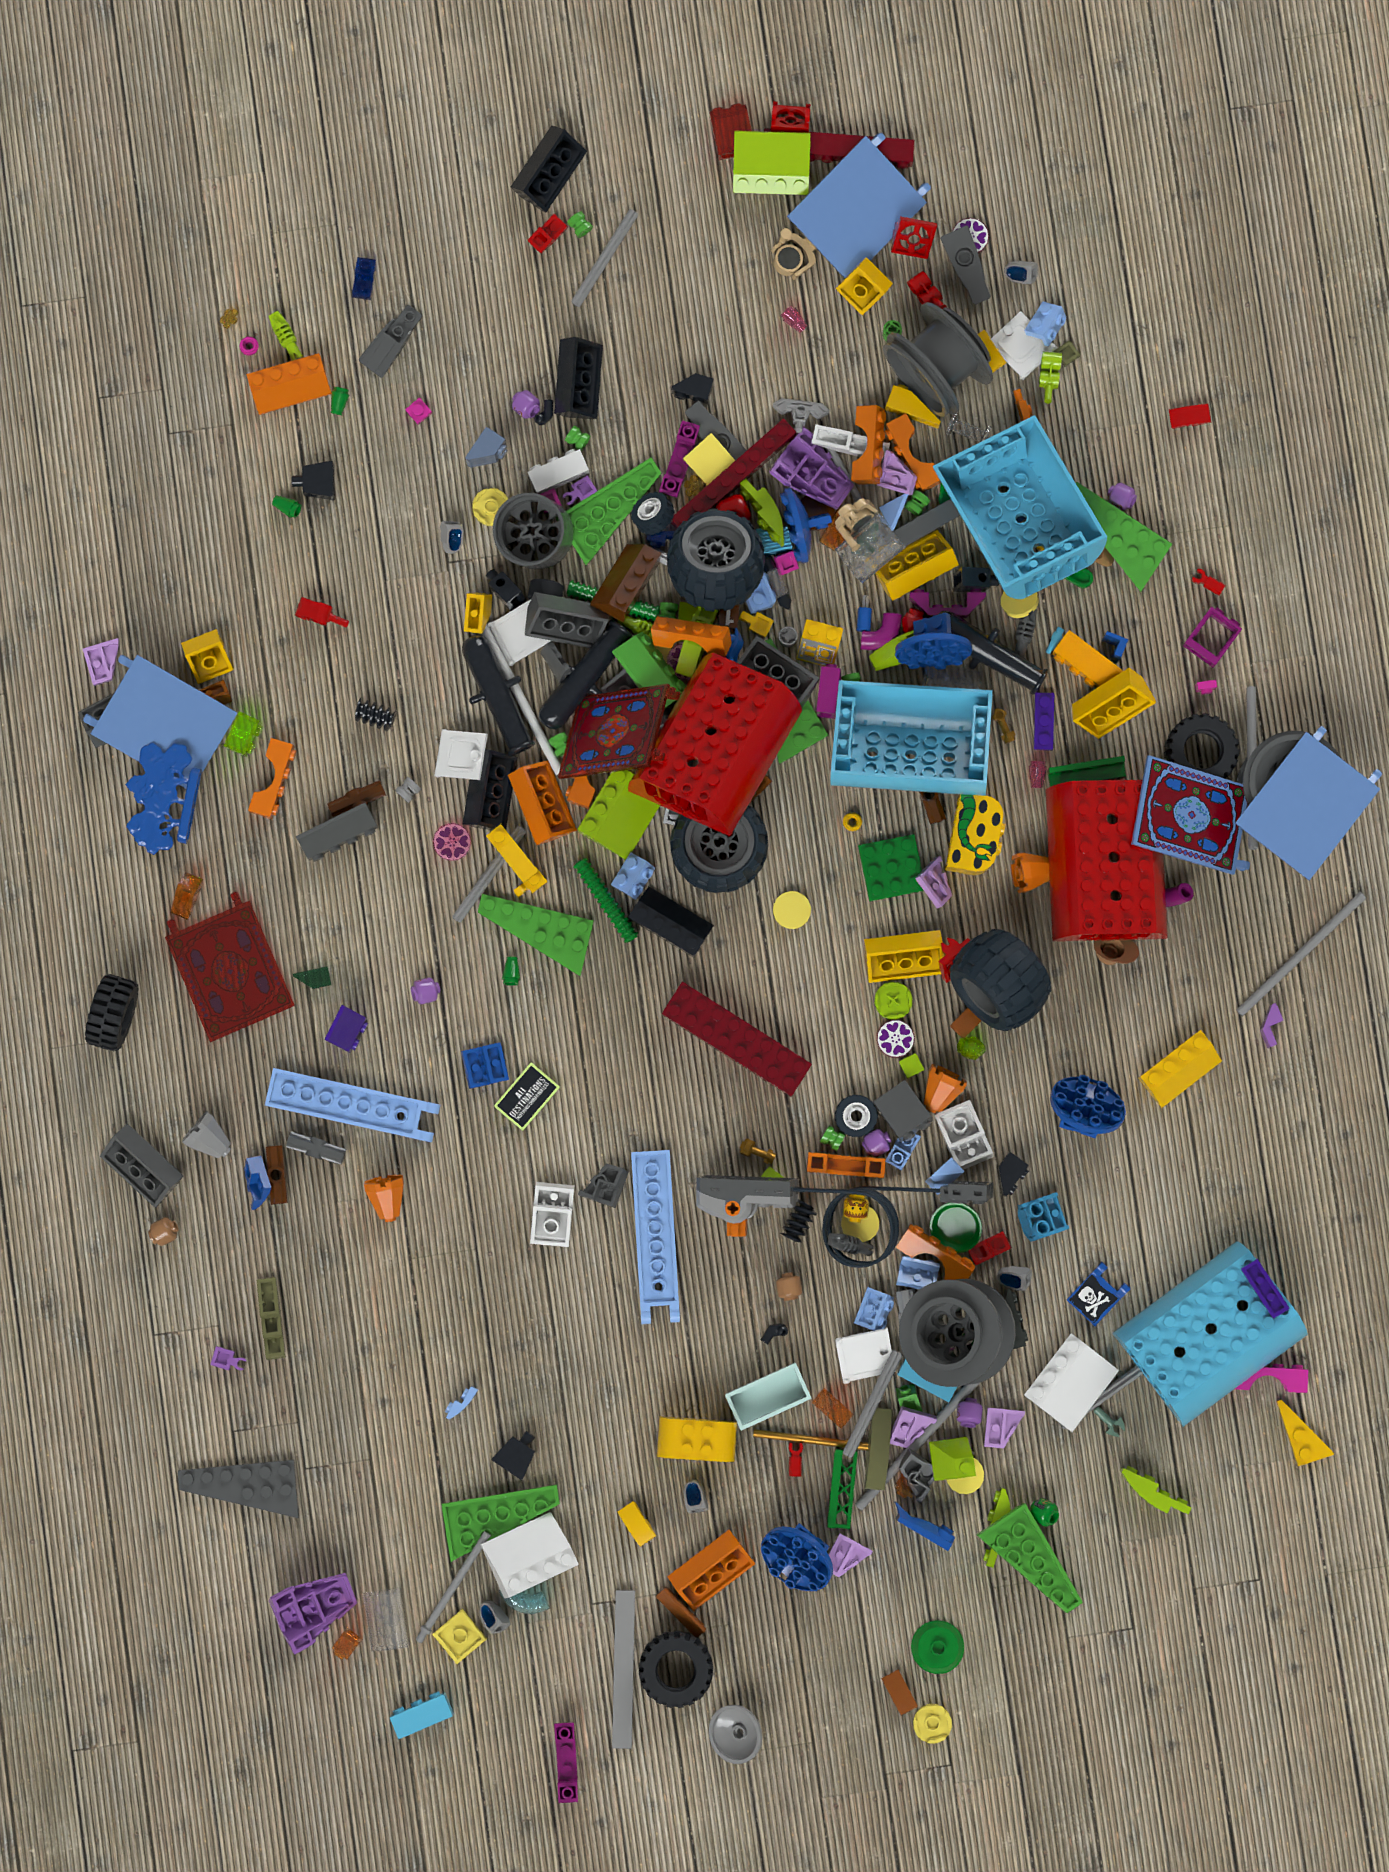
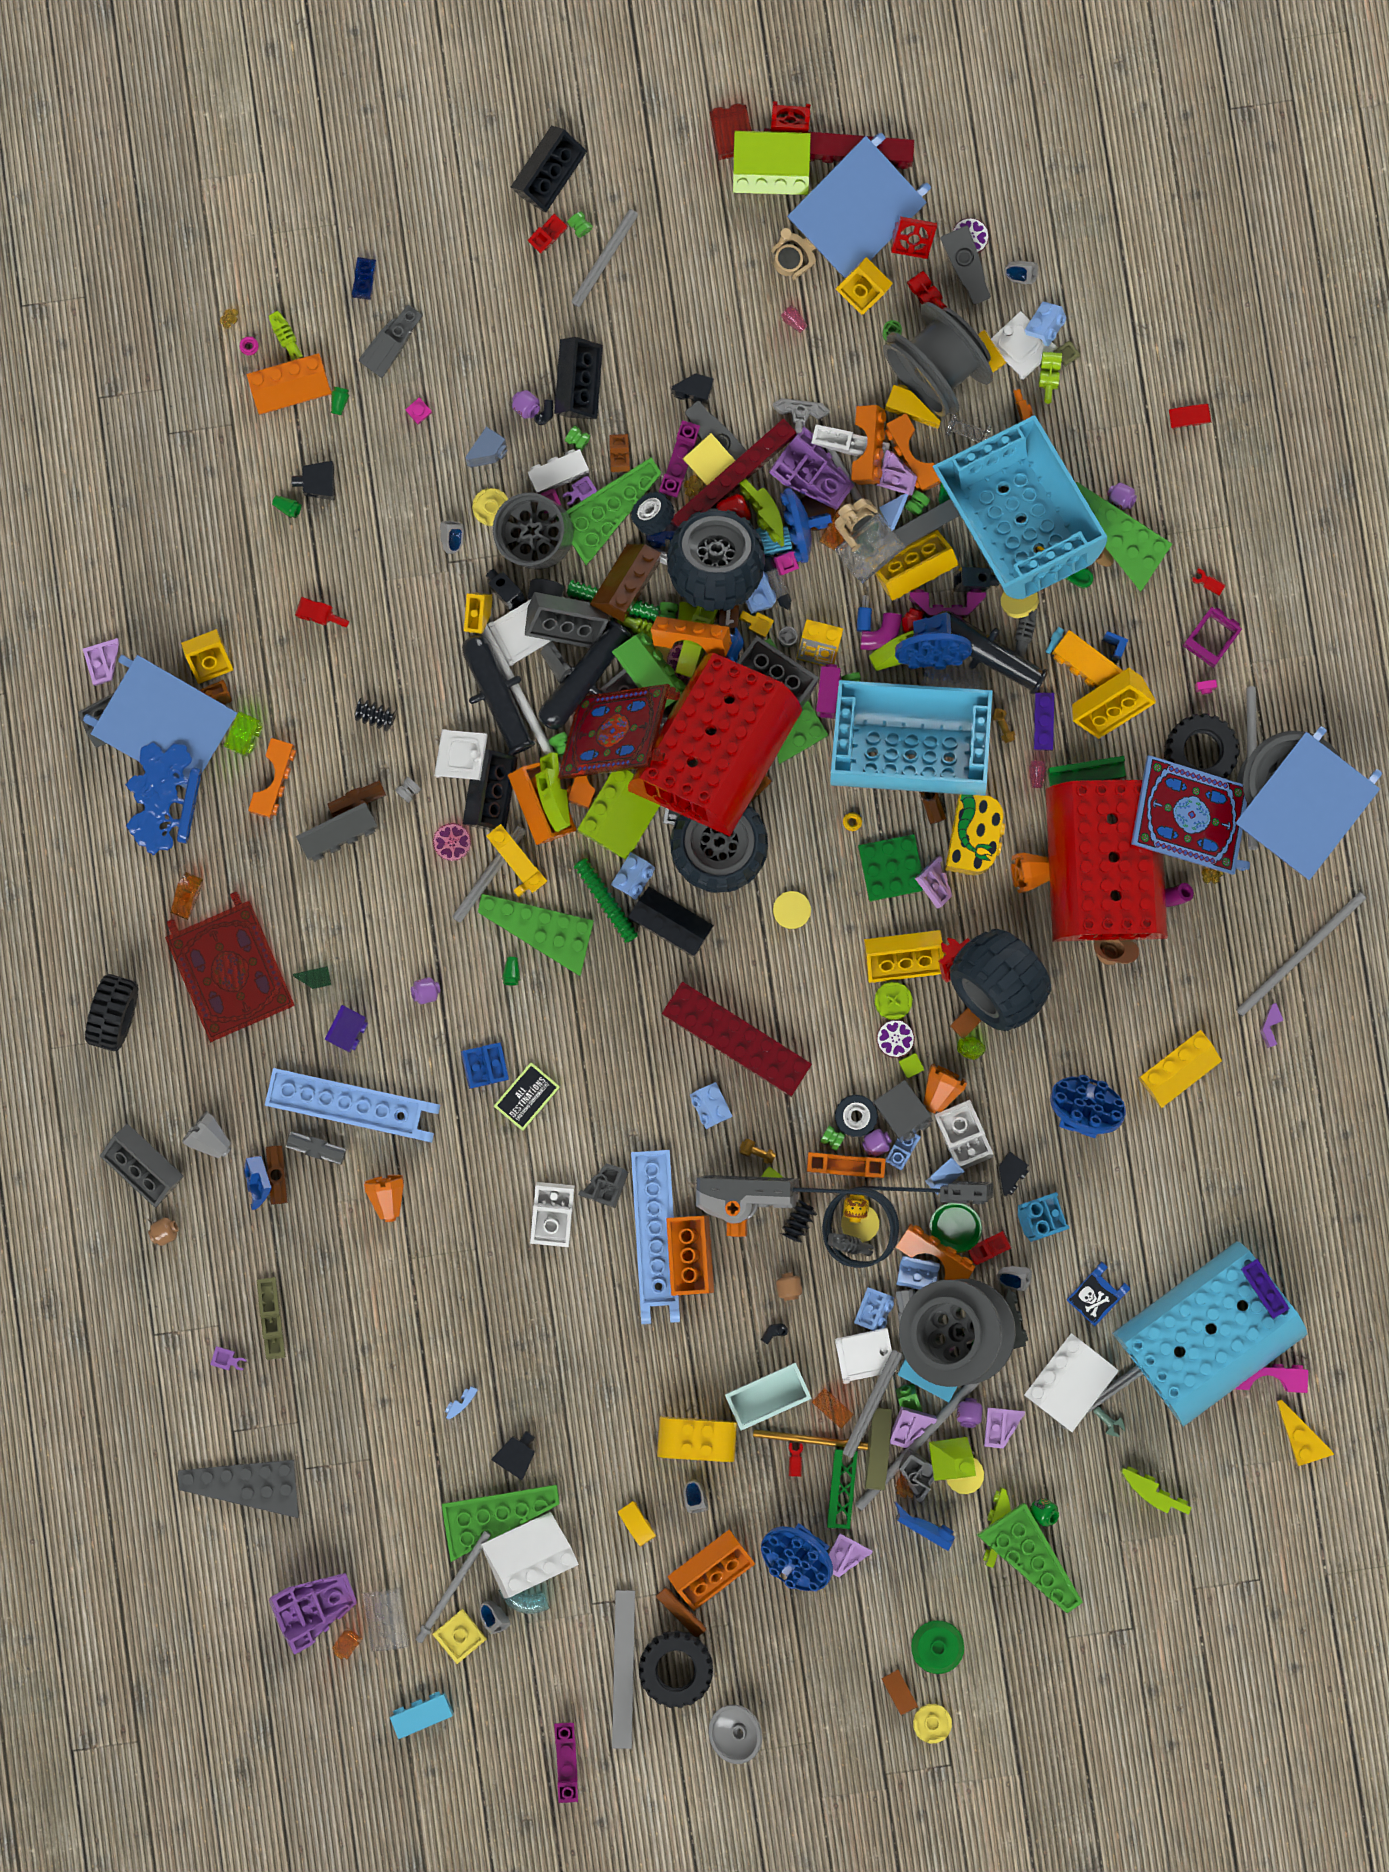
(551, 795): none -> lime slope
(619, 453): none -> dark orange slope
(690, 1255): none -> orange slope
(710, 1105): none -> light blue bracket
(1211, 875): none -> clear yellow plant

